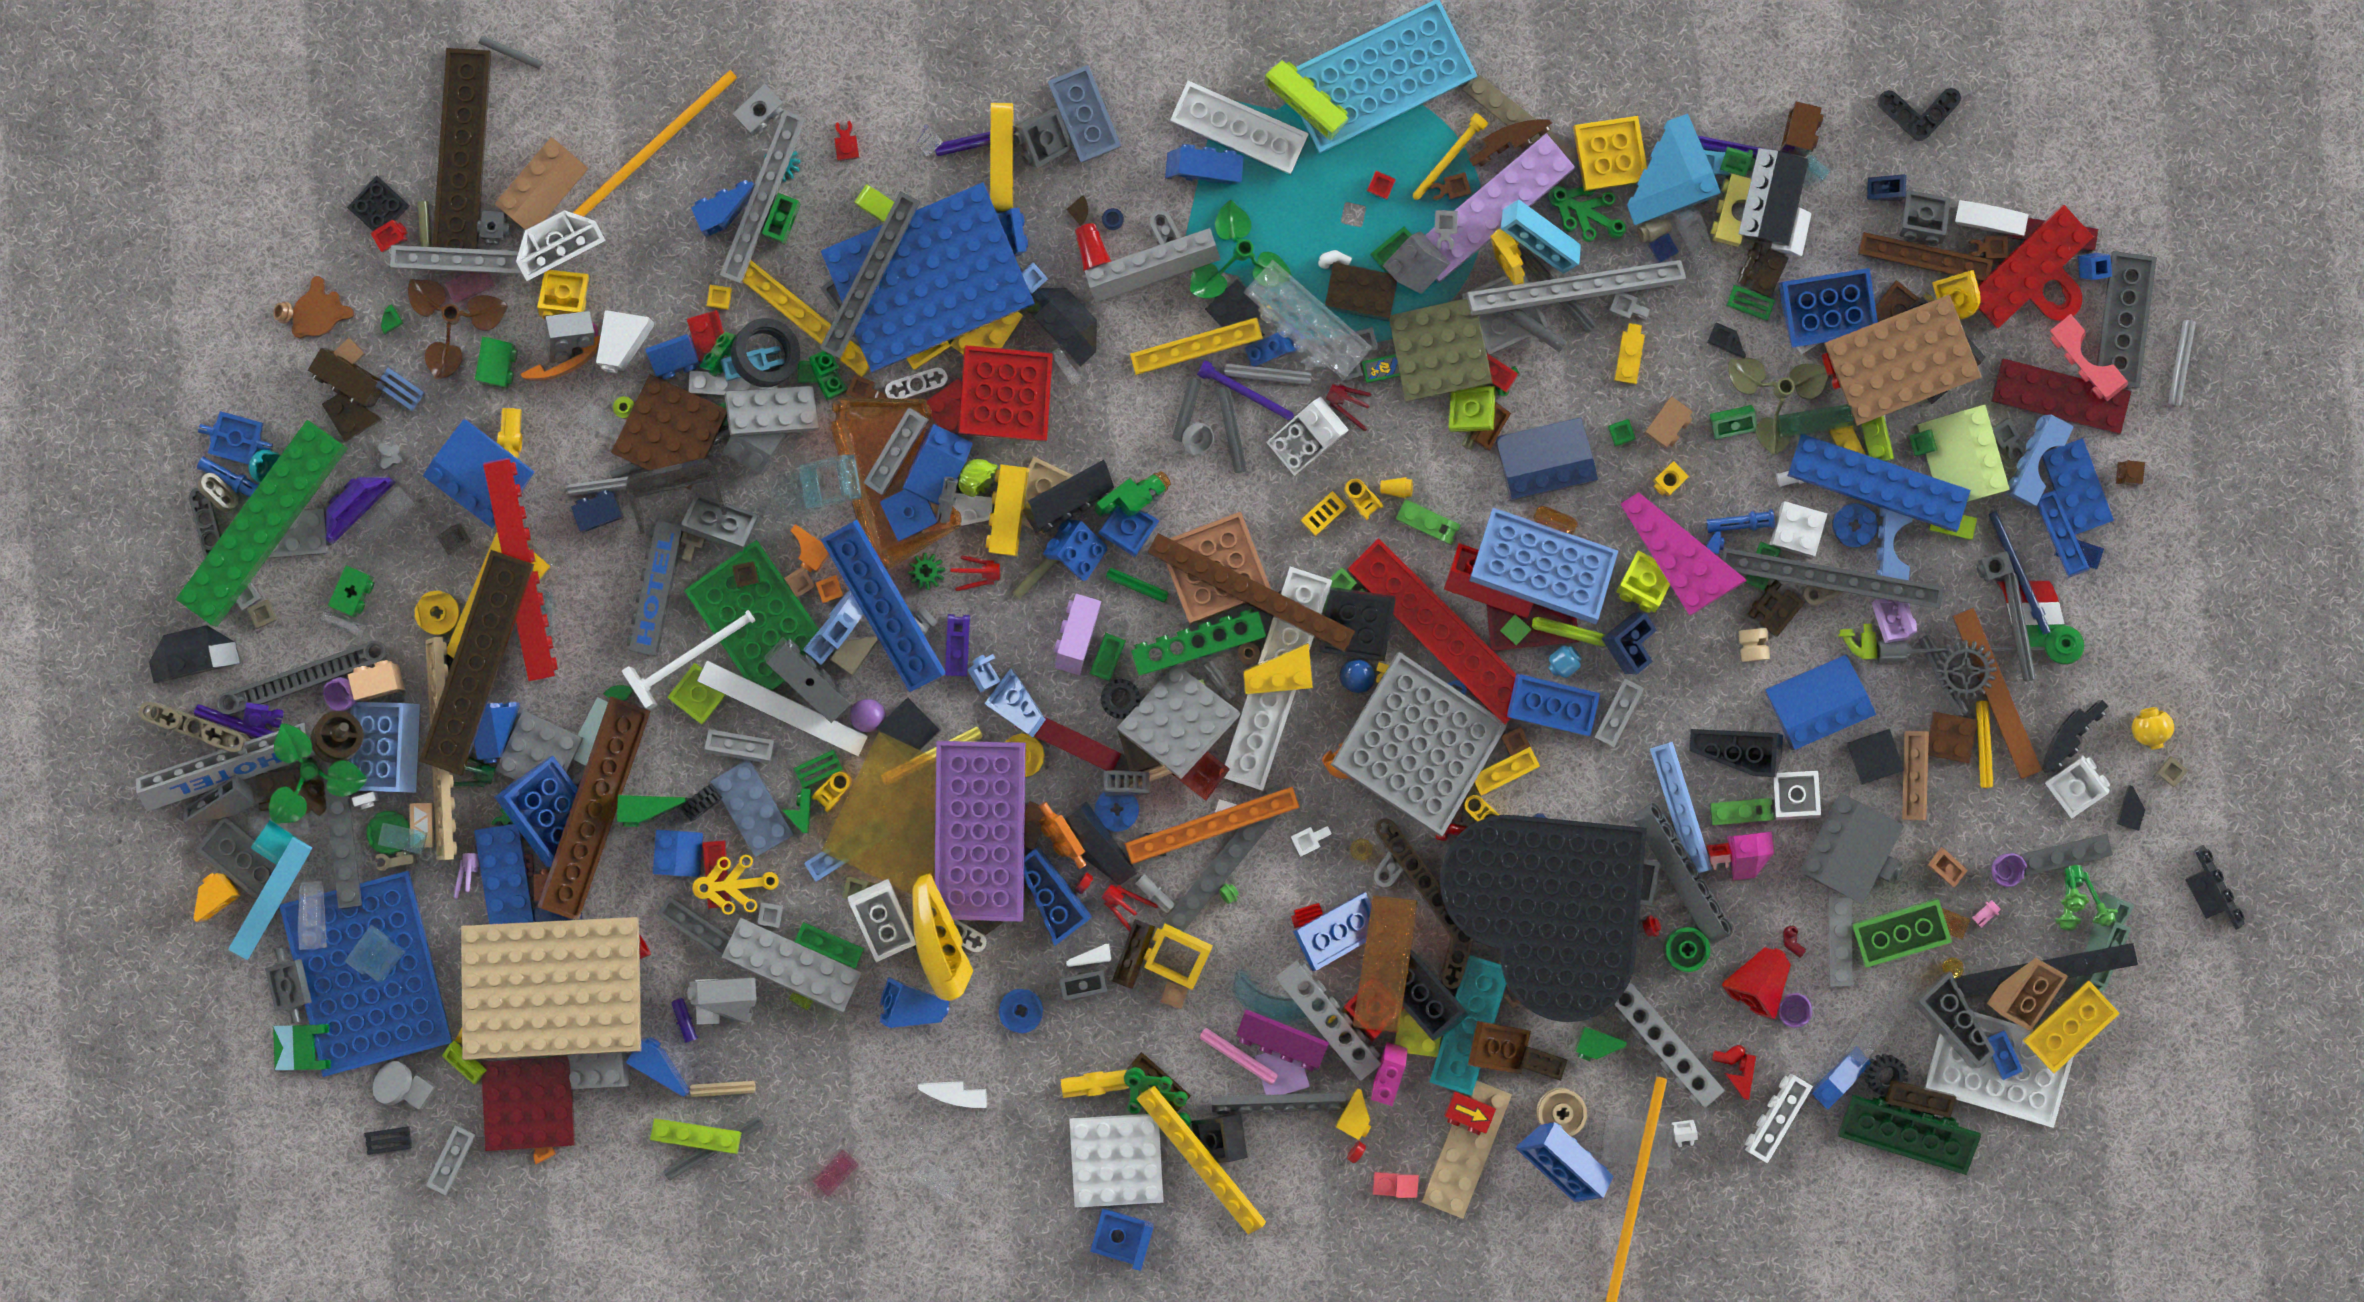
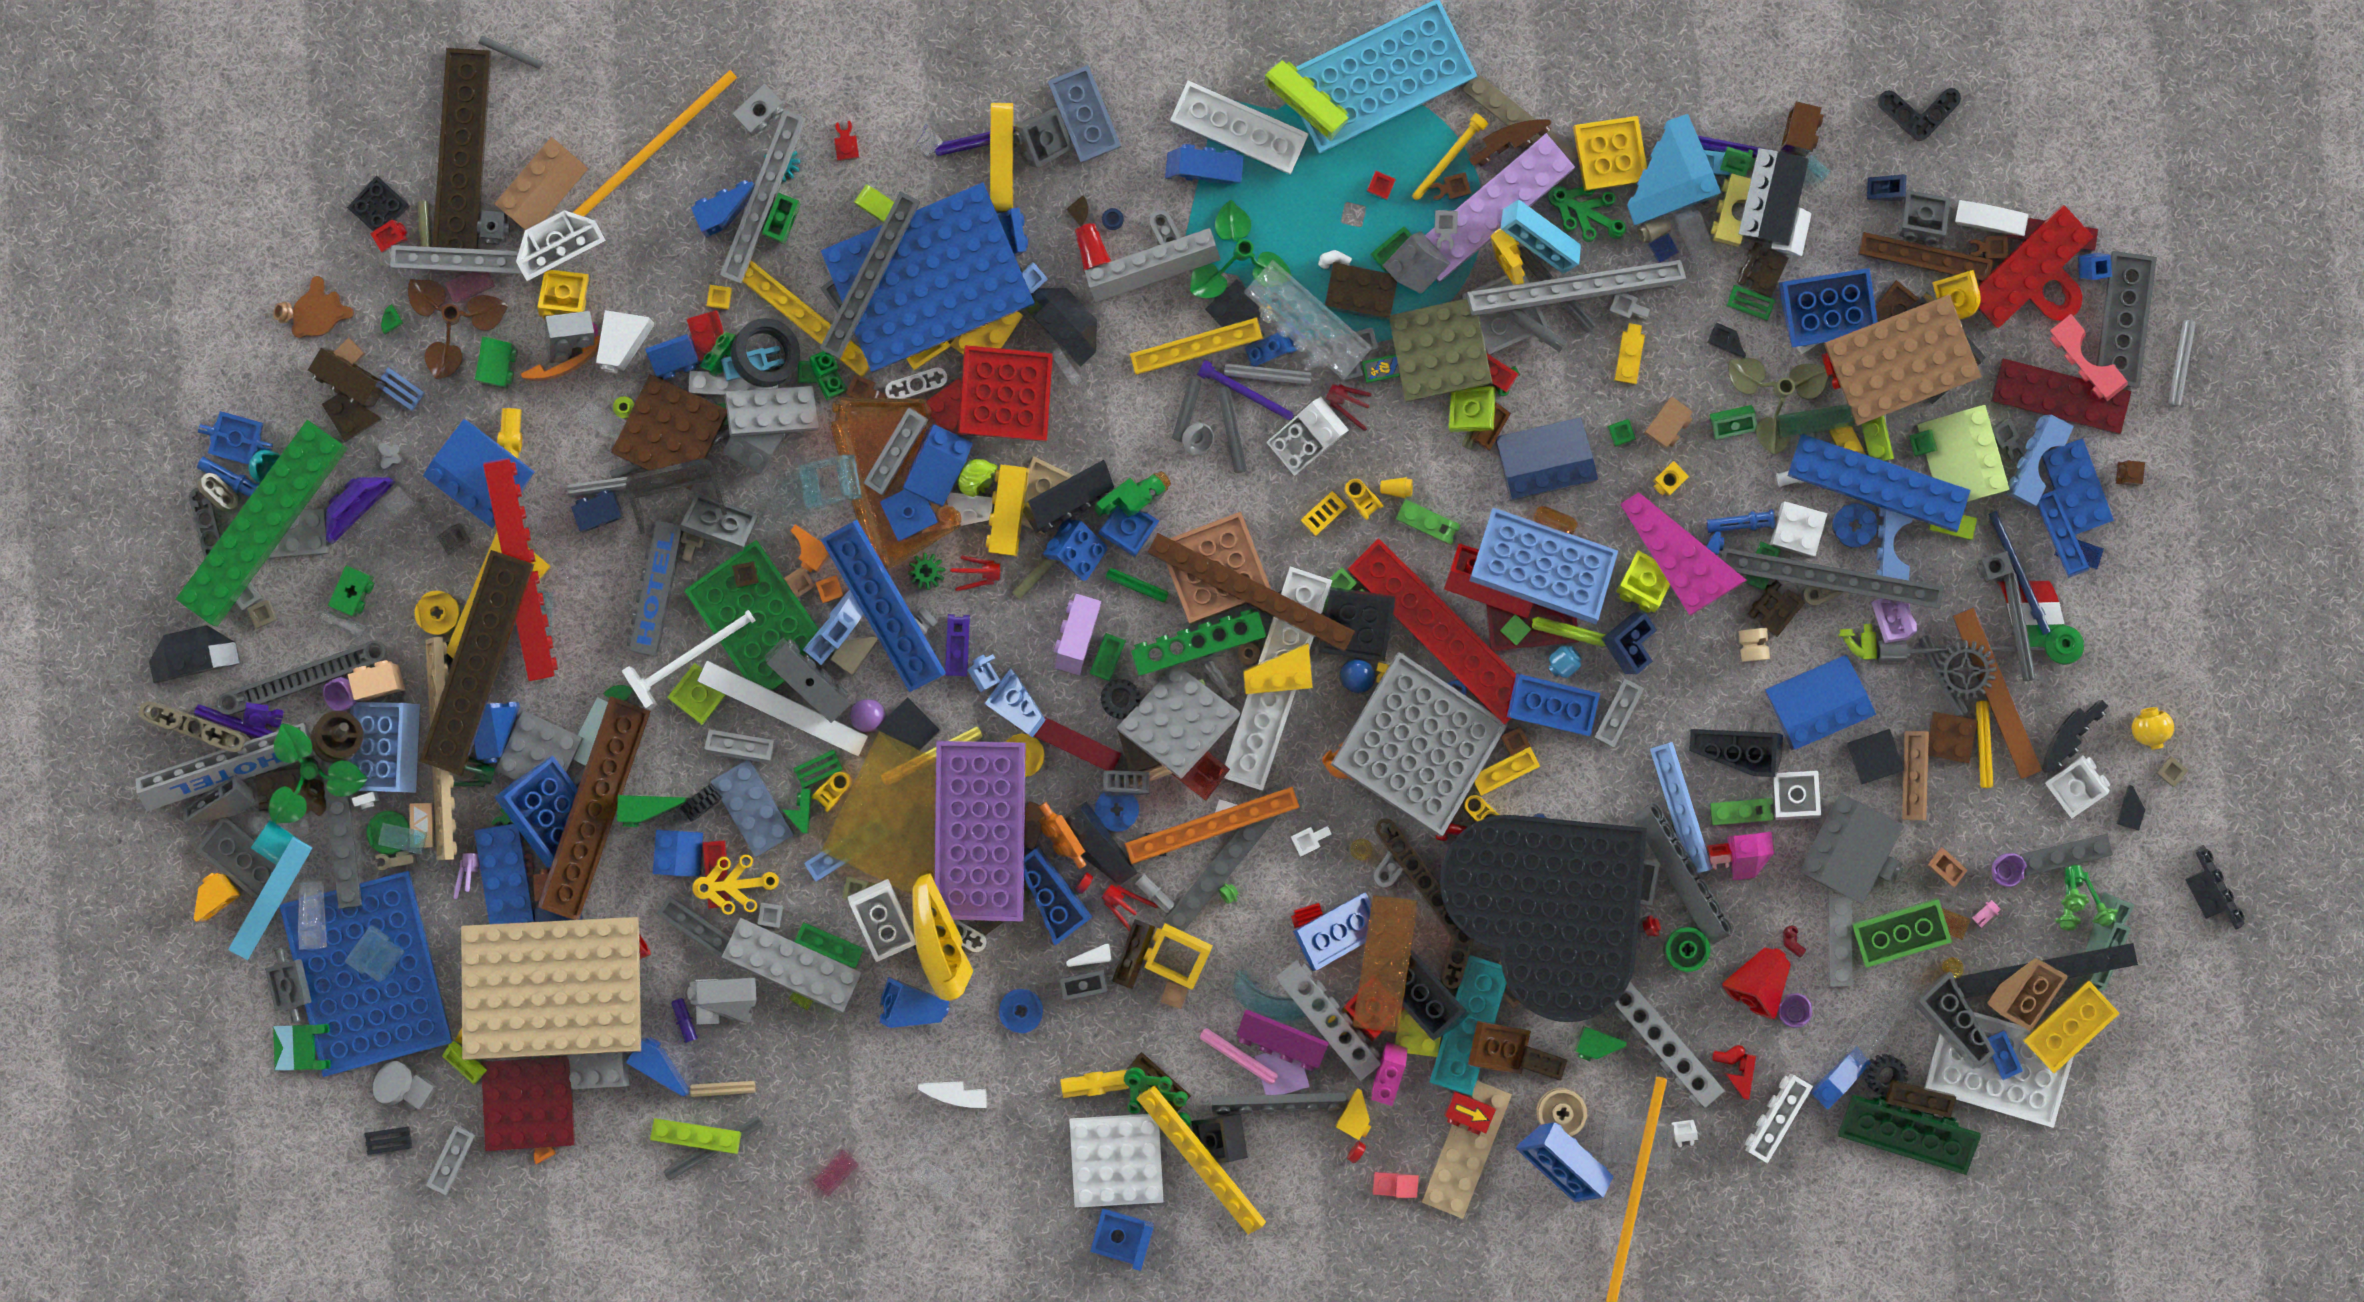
(946, 499): dark grey pin -> none

